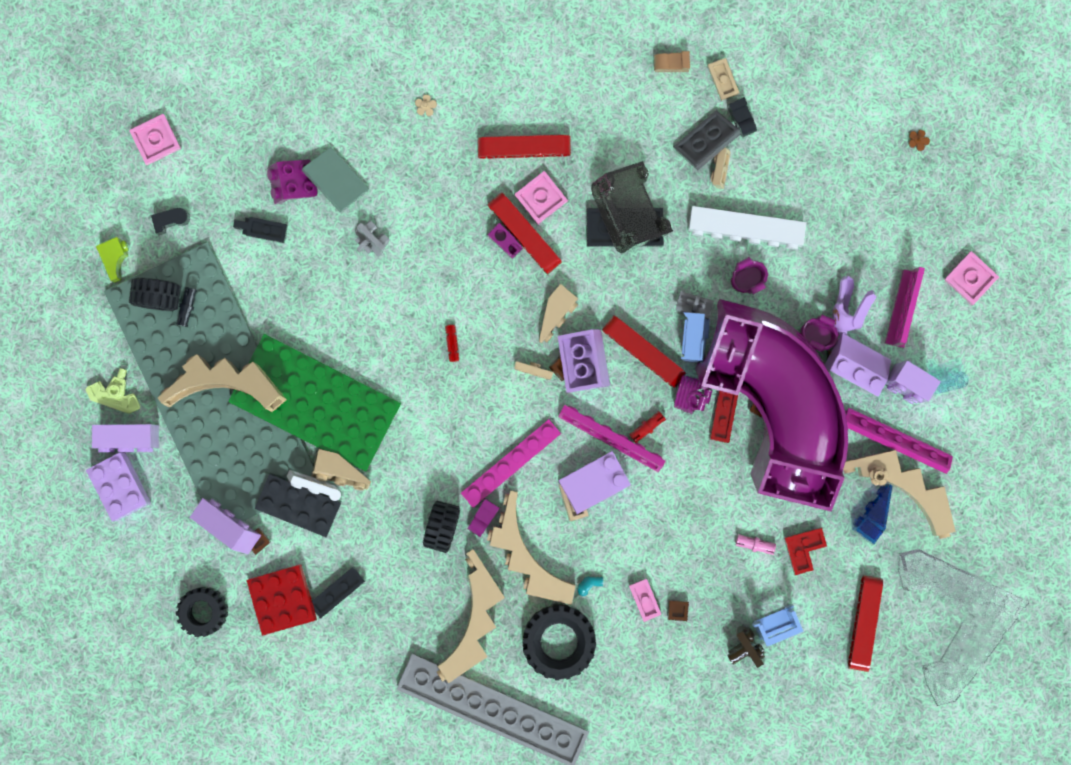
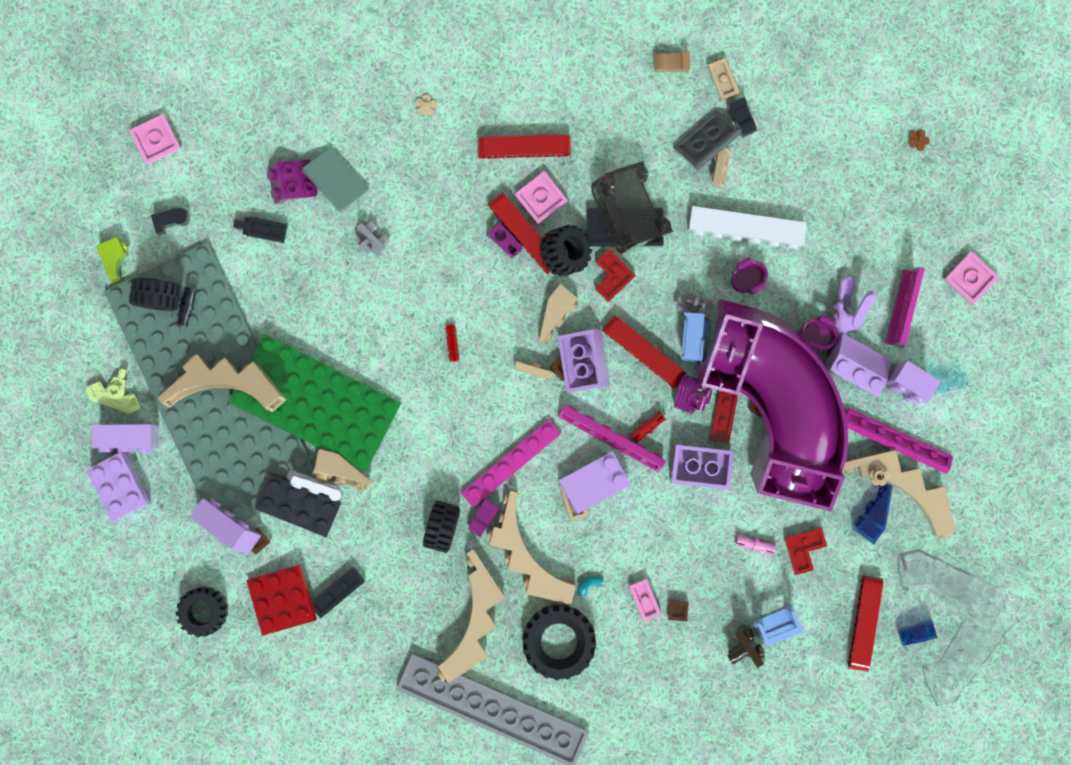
(554, 254): none -> black tyre
(618, 275): none -> red plate
(701, 467): none -> lavender brick
(917, 633): none -> clear blue leg

